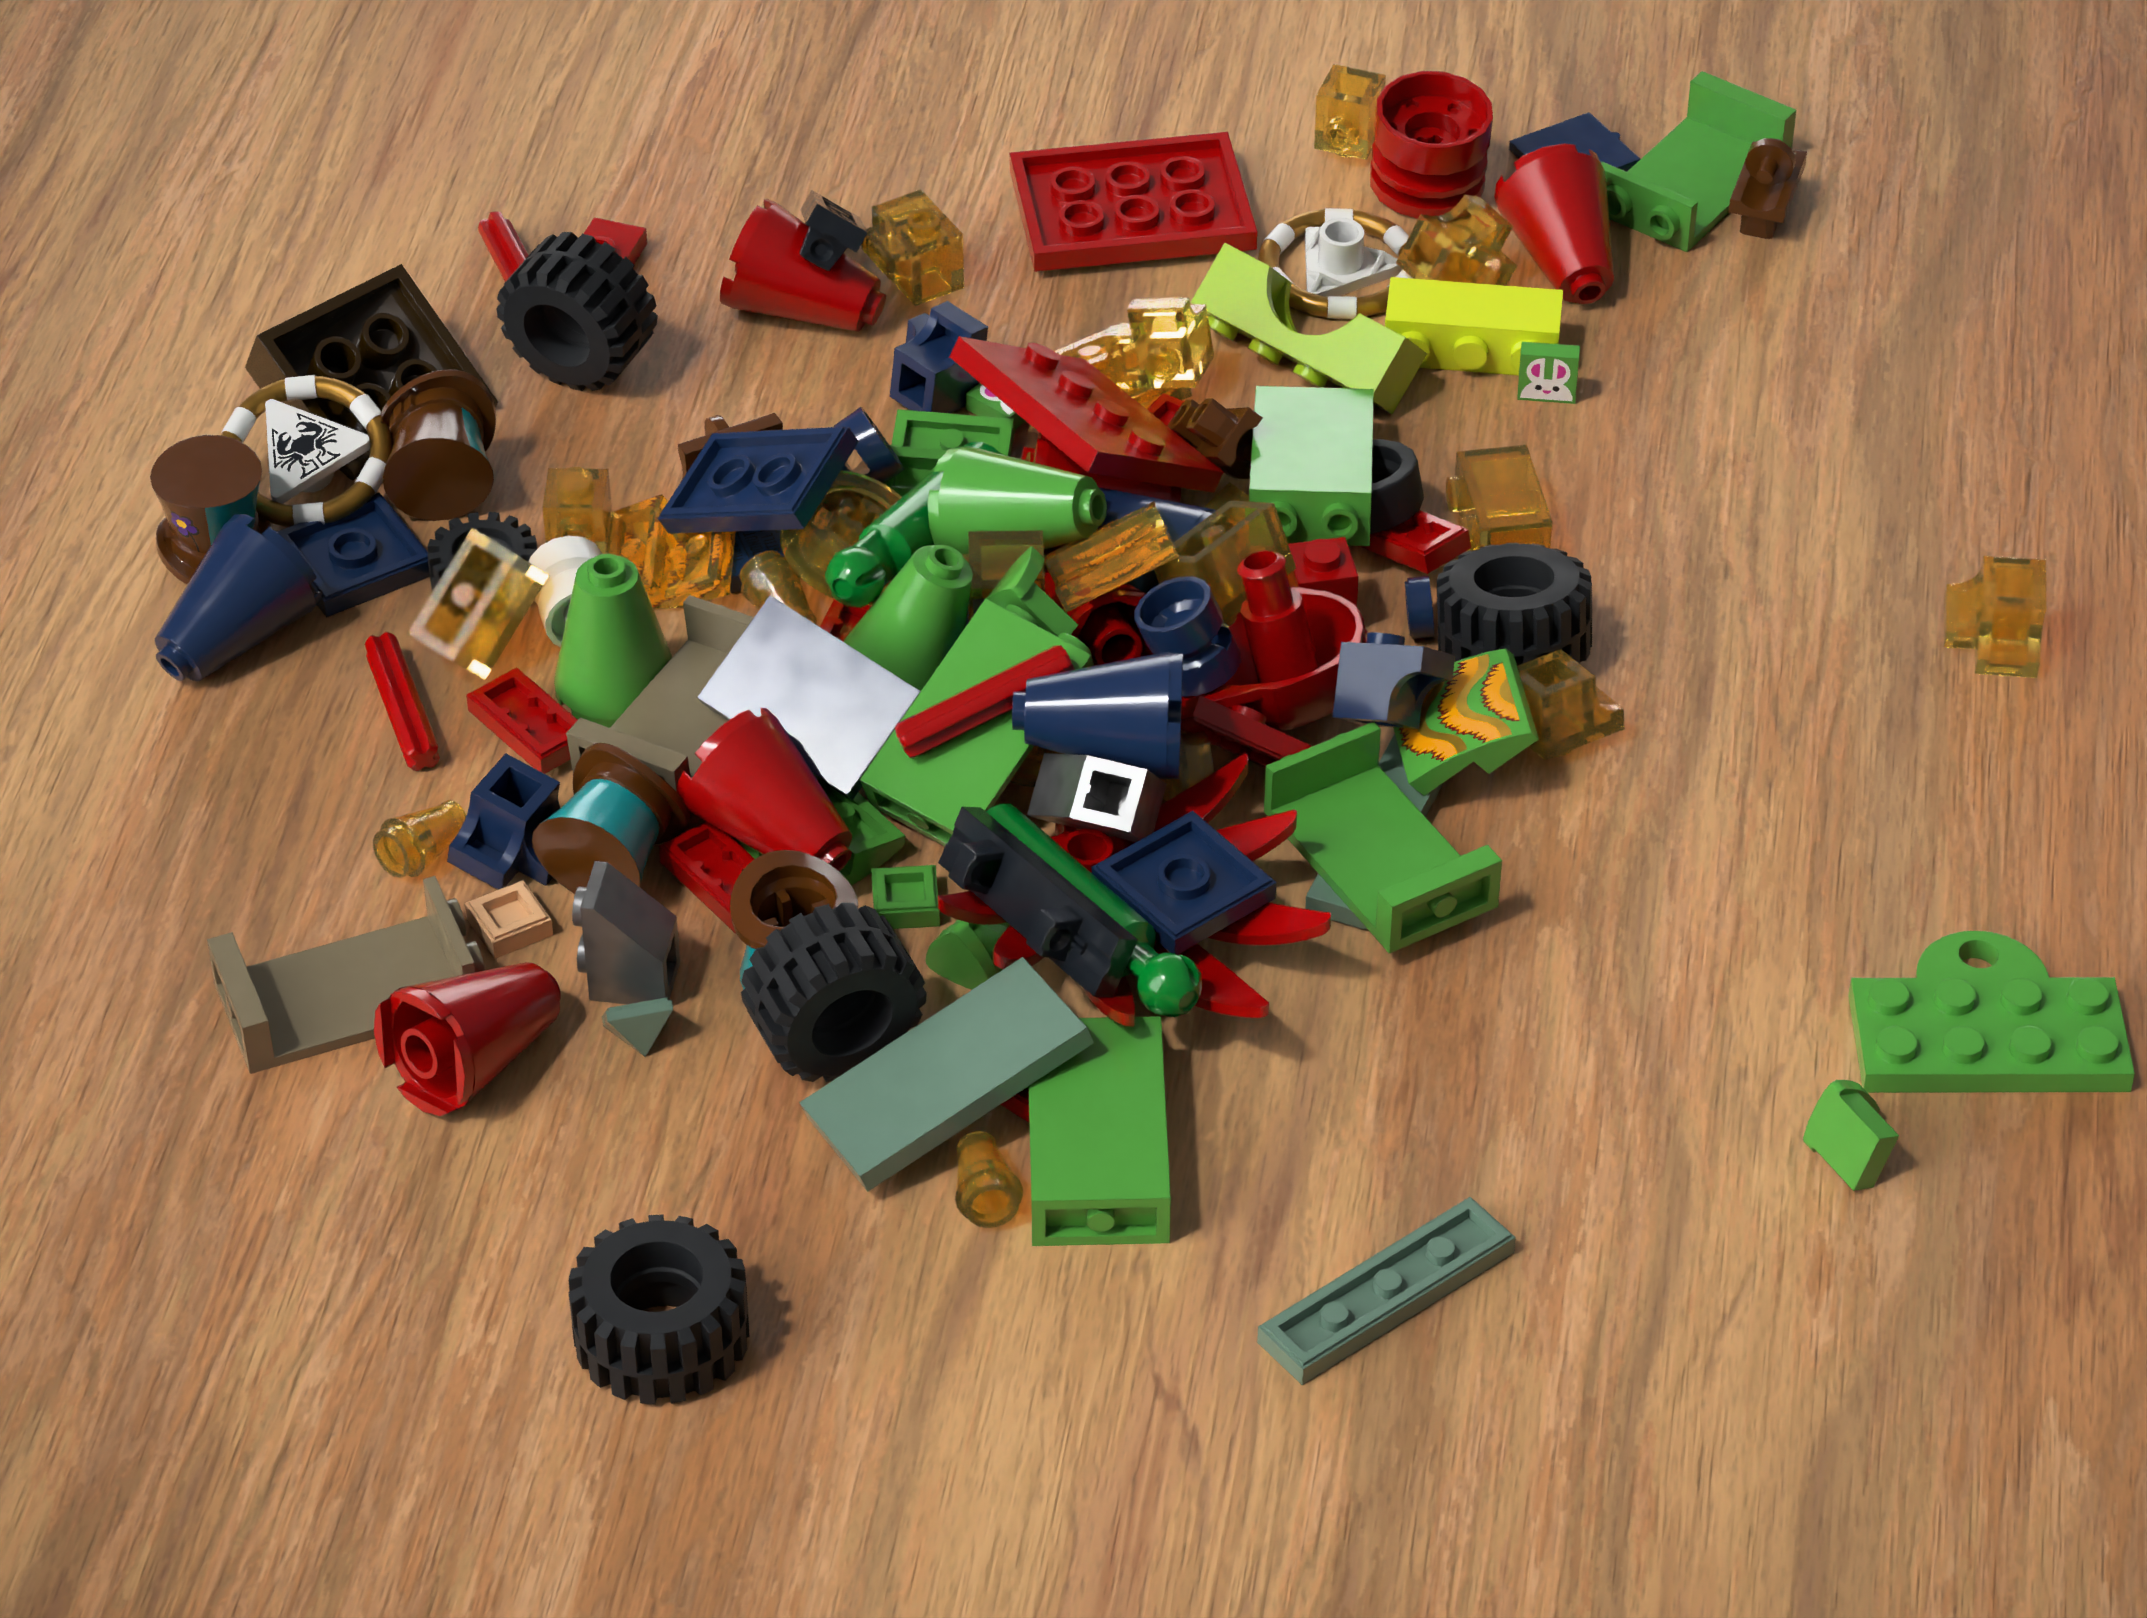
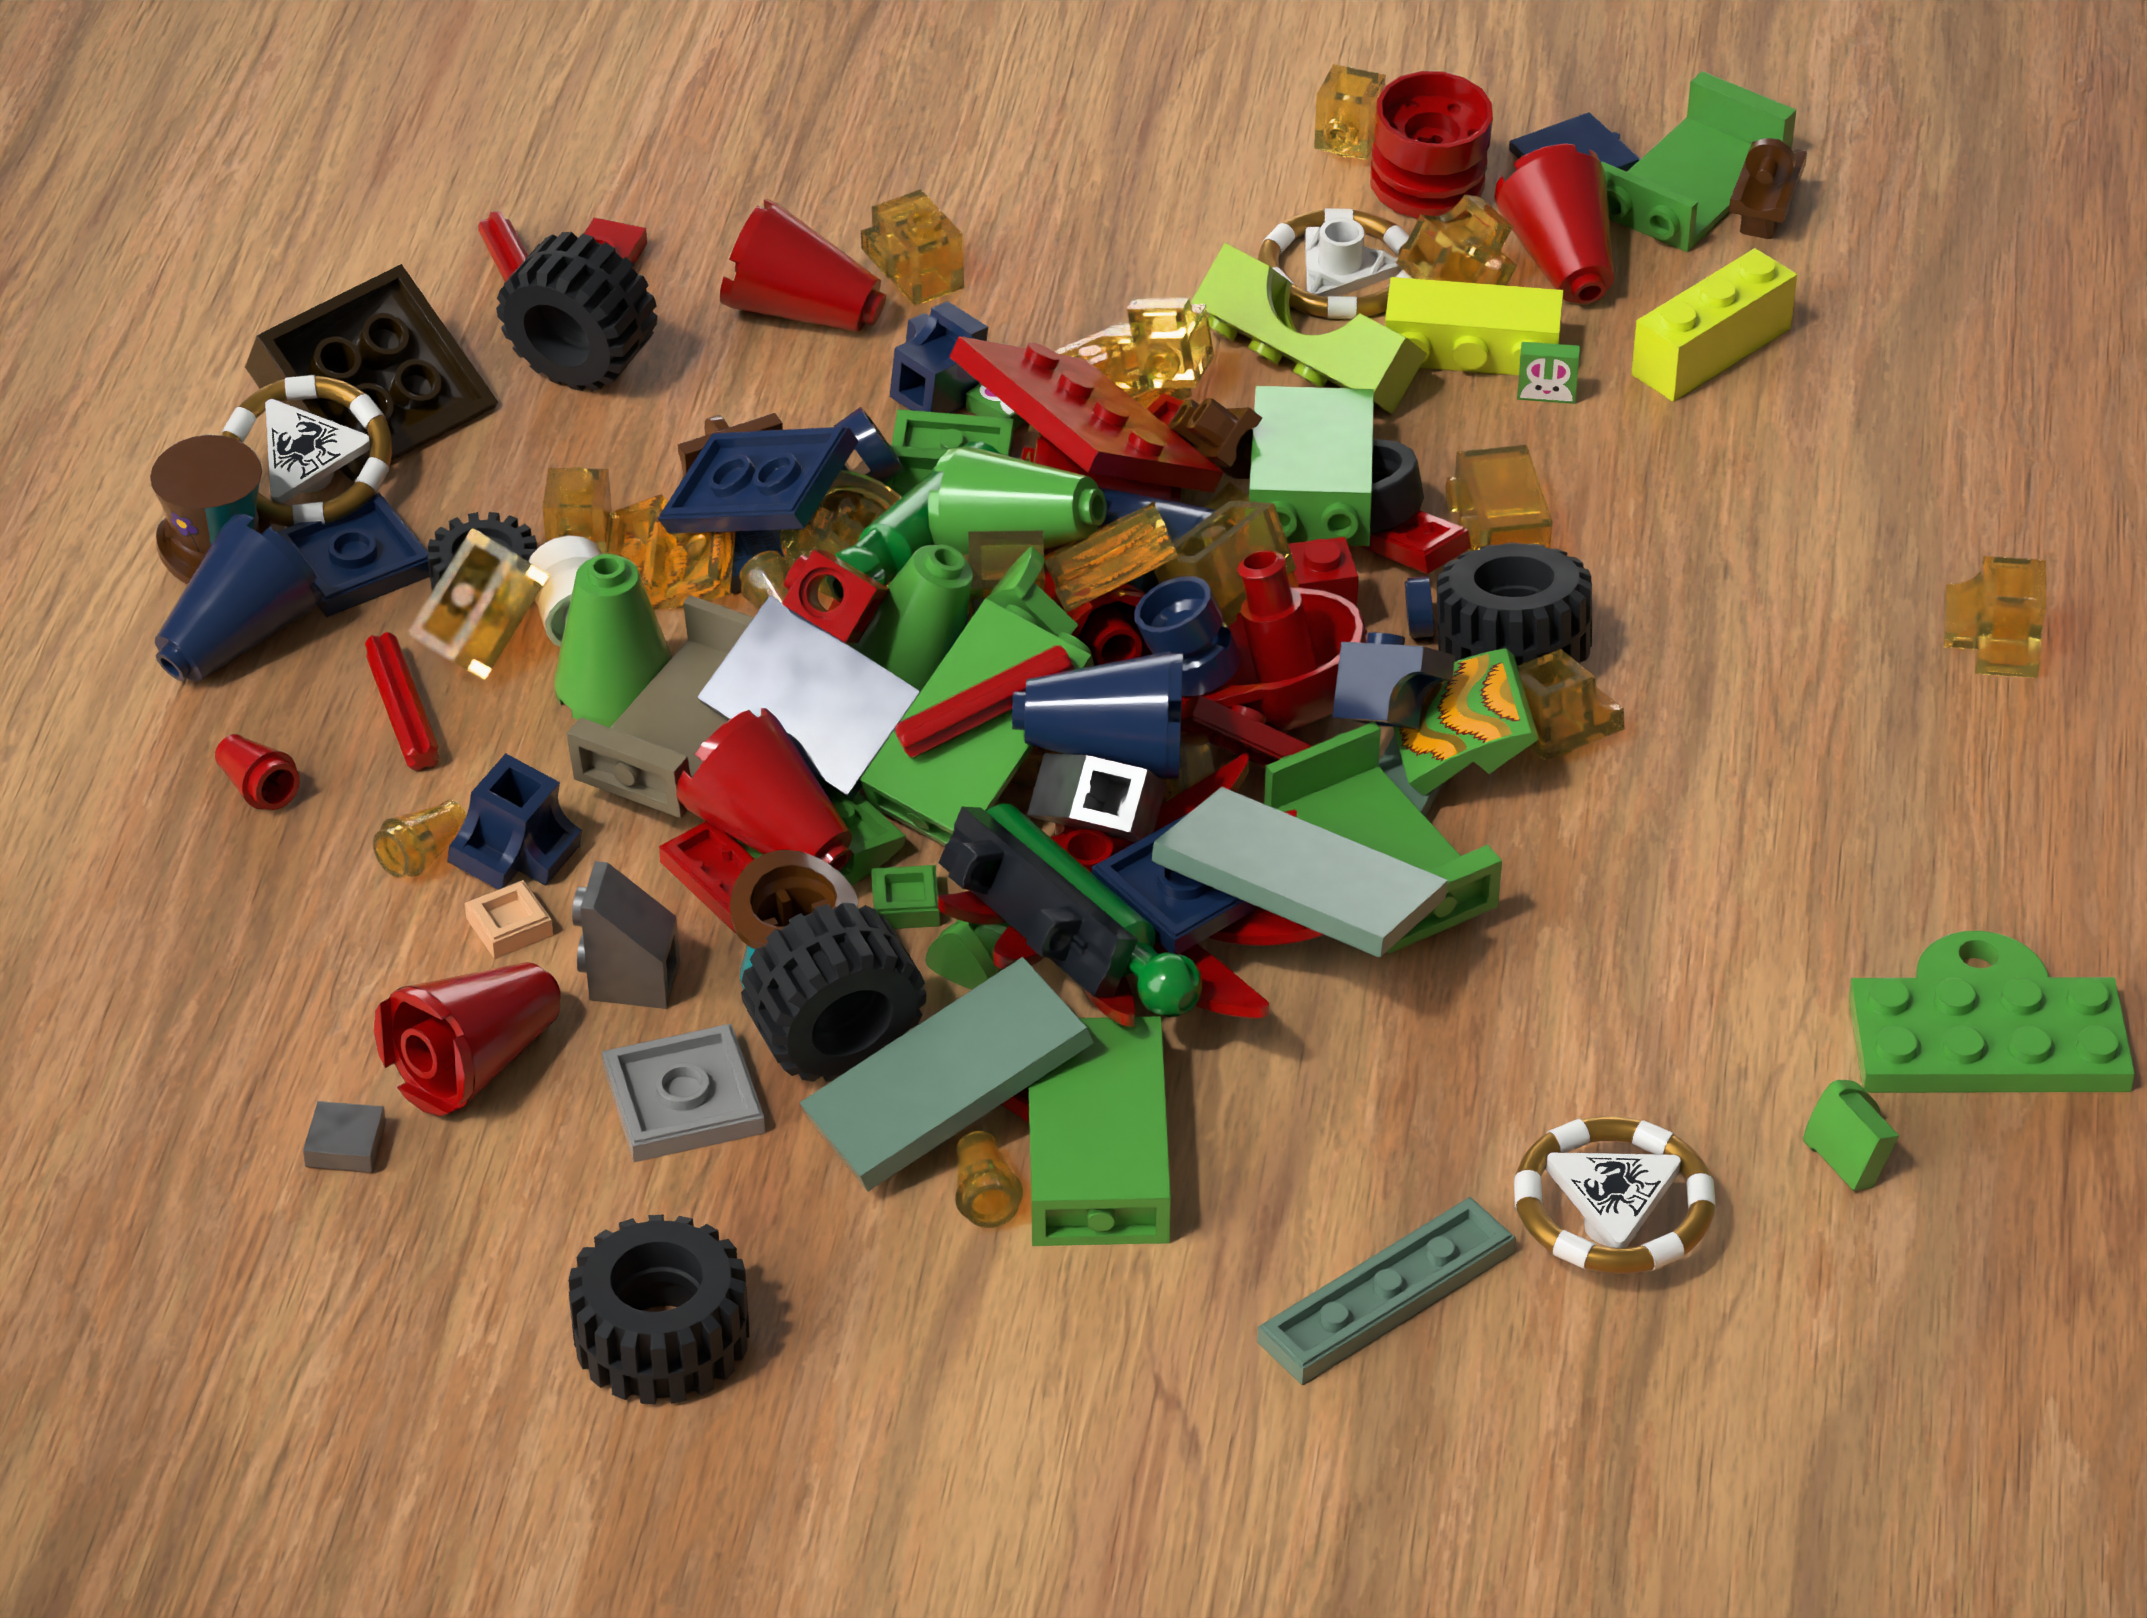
(258, 772): none -> red cone
(331, 992): dark tan panel -> none
(344, 1136): none -> flat silver tile
(439, 445): reddish brown hat -> none
(524, 719): red plate -> none
(612, 818): reddish brown hat -> none
(638, 1022): sand green slope -> none
(683, 1092): none -> light grey tile
(829, 231): black hinge -> none
(860, 598): none -> red brick
(1132, 201): red plate -> none
(1300, 871): none -> tile
(1614, 1193): none -> piece
(1713, 324): none -> neon yellow brick

